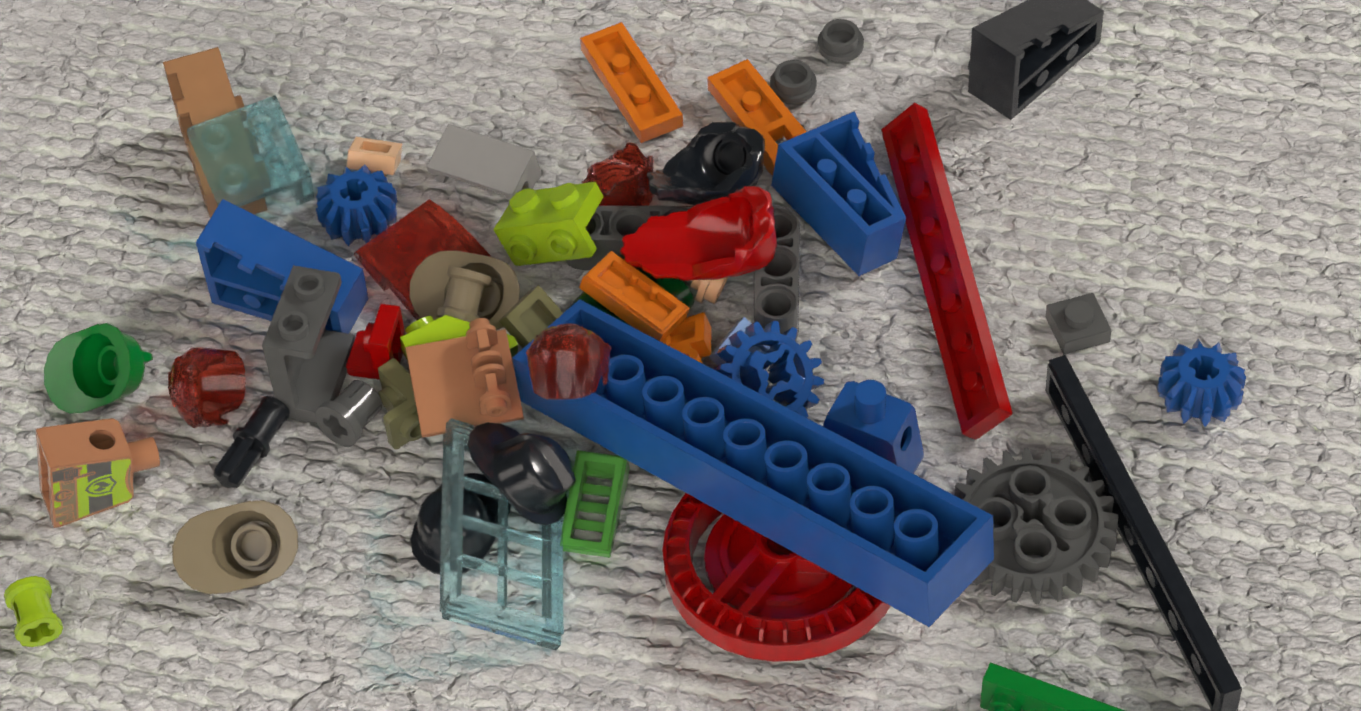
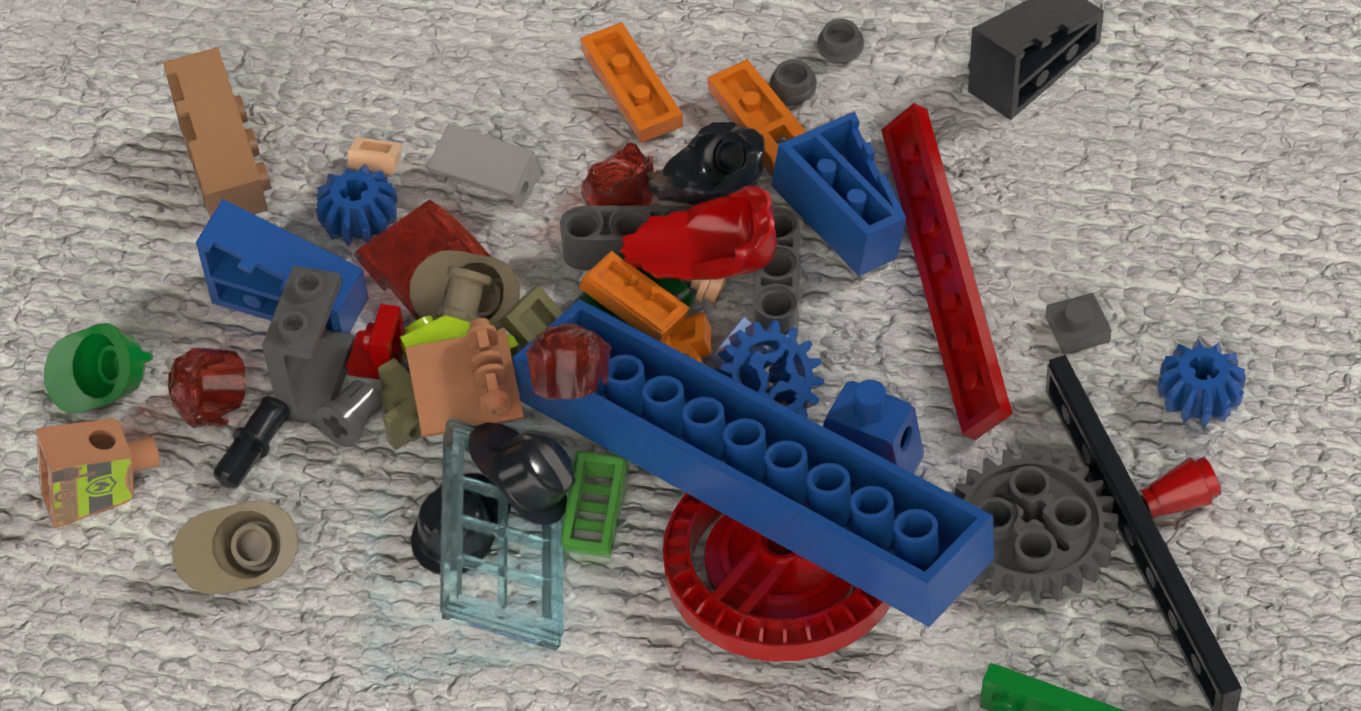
(33, 611): lime bush -> none
(251, 155): clear light blue bracket -> none
(549, 224): lime bracket -> none
(1182, 488): none -> red cone

